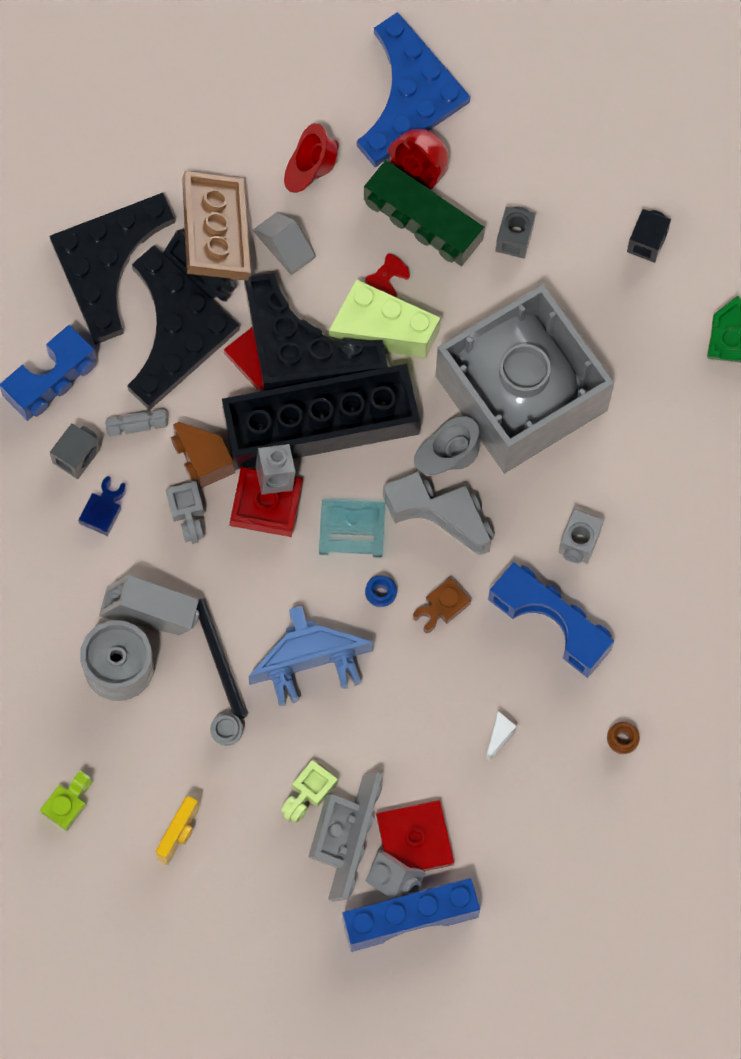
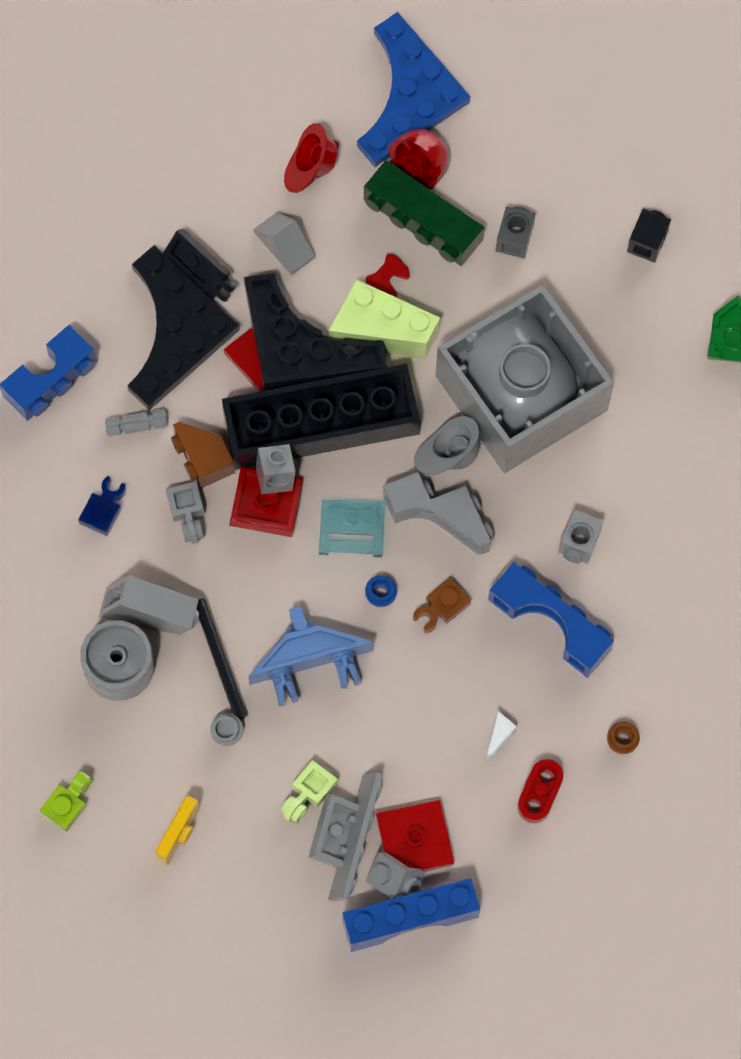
(75, 450): dark grey brick -> none
(97, 255): black plate -> none
(215, 226): medium nougat plate -> none
(540, 792): none -> red plate

